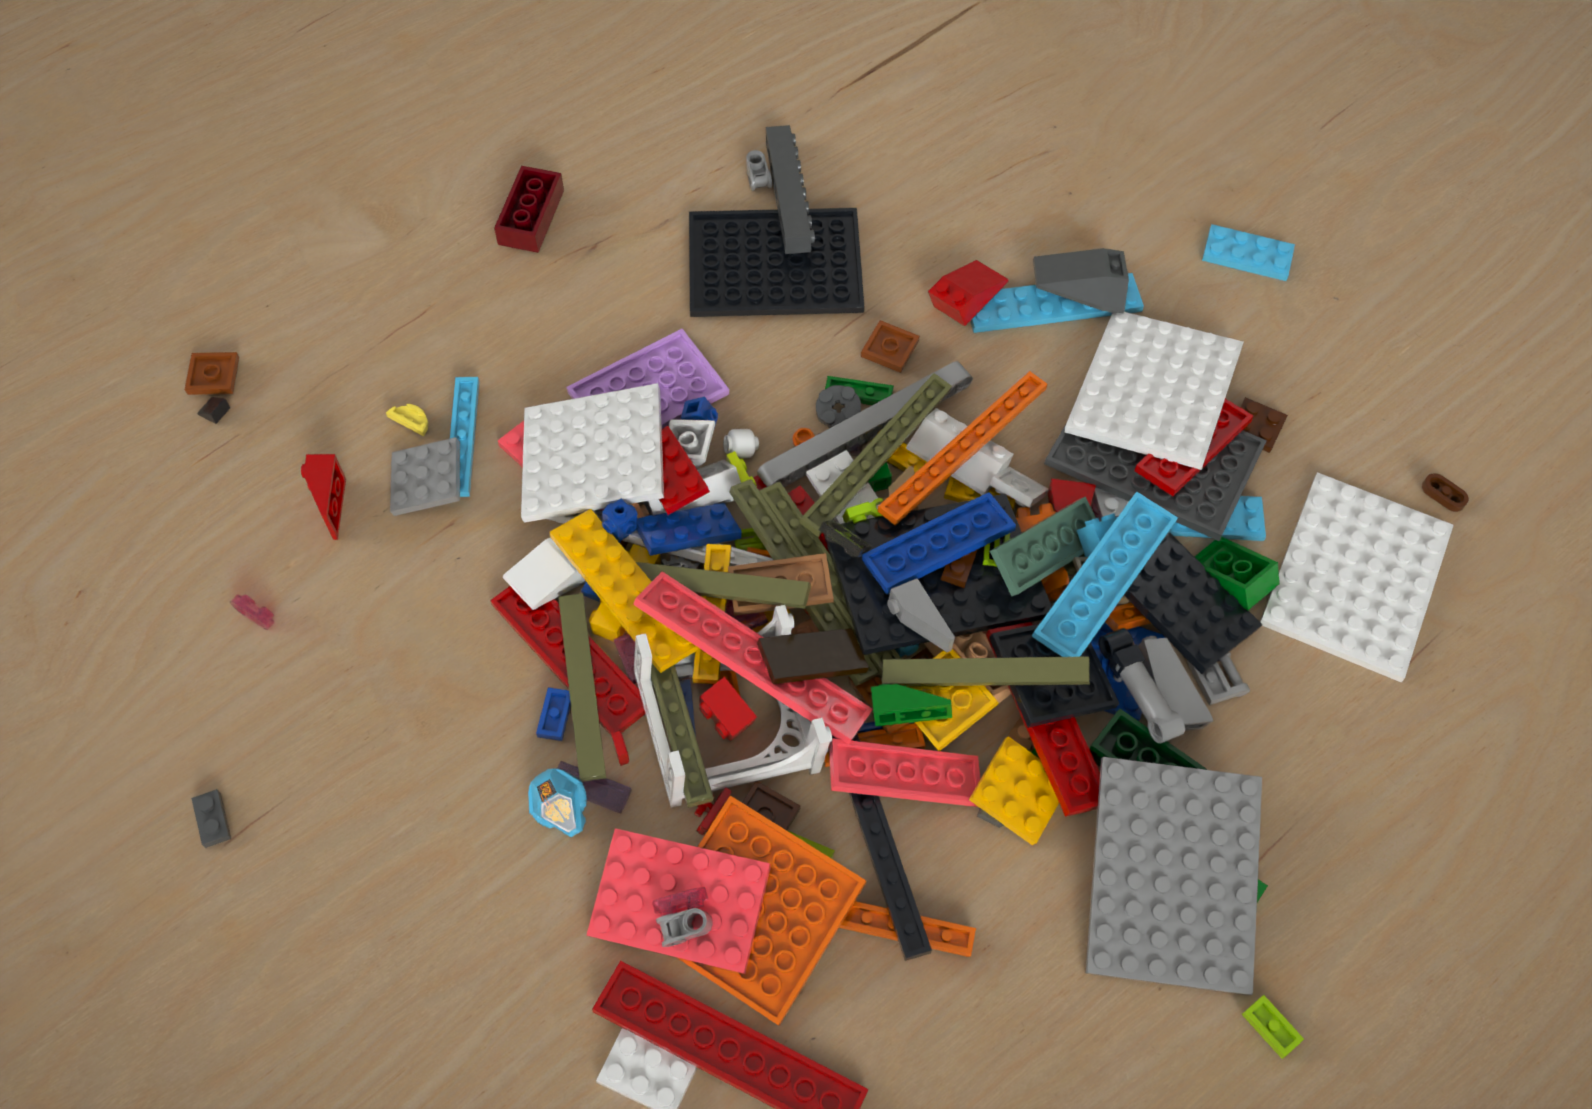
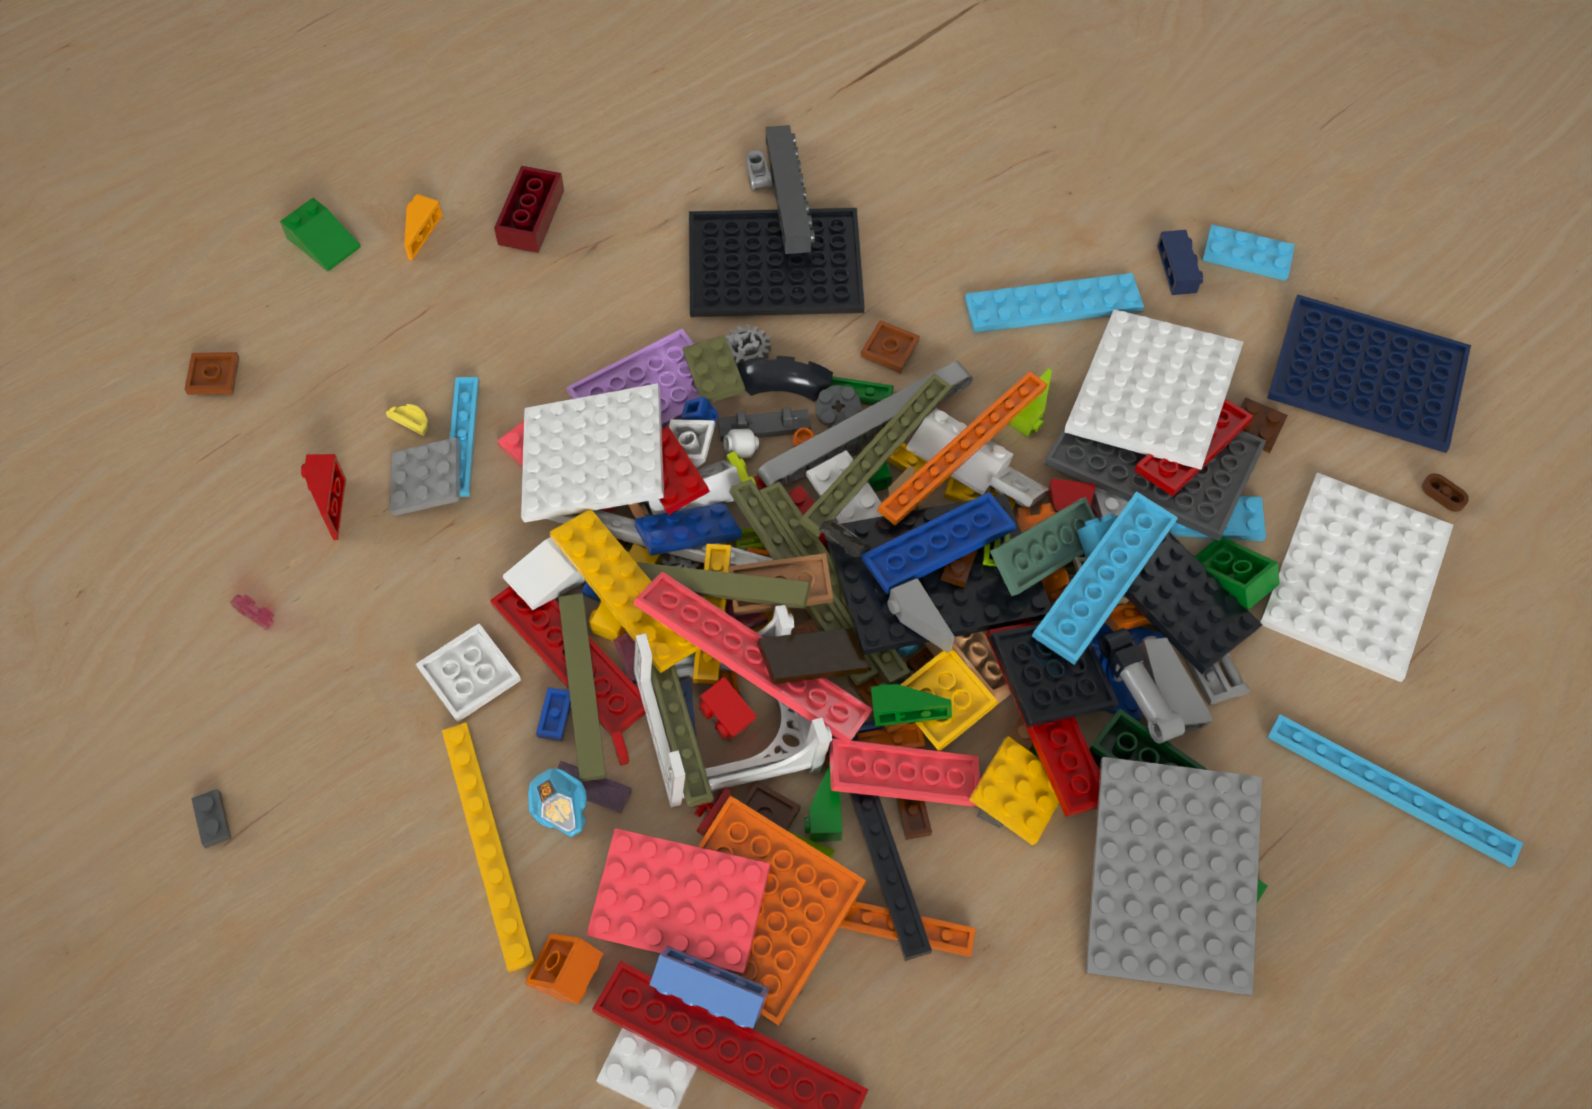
(214, 409): black slope -> none
(319, 234): none -> green slope
(421, 219): none -> light orange slope
(468, 672): none -> white plate
(488, 848): none -> yellow plate
(564, 968): none -> orange slope
(619, 519): blue brick -> none
(678, 926): light grey piece -> none
(691, 899): clear pink plate -> none
(709, 987): none -> medium blue brick
(713, 369): none -> olive plate
(748, 344): none -> light grey gear
(766, 423): none -> dark grey hinge
(784, 375): none -> black brick
(825, 813): none -> green slope
(862, 511): lime plate -> none
(914, 818): none -> reddish brown plate
(966, 291): red slope -> none
(987, 671): olive tile -> none
(1031, 417): none -> lime slope
(1086, 276): dark grey wedge -> none
(1179, 262): none -> dark blue brick
(1273, 1026): lime plate -> none
(1370, 373): none -> dark blue plate
(1396, 791): none -> medium azure plate

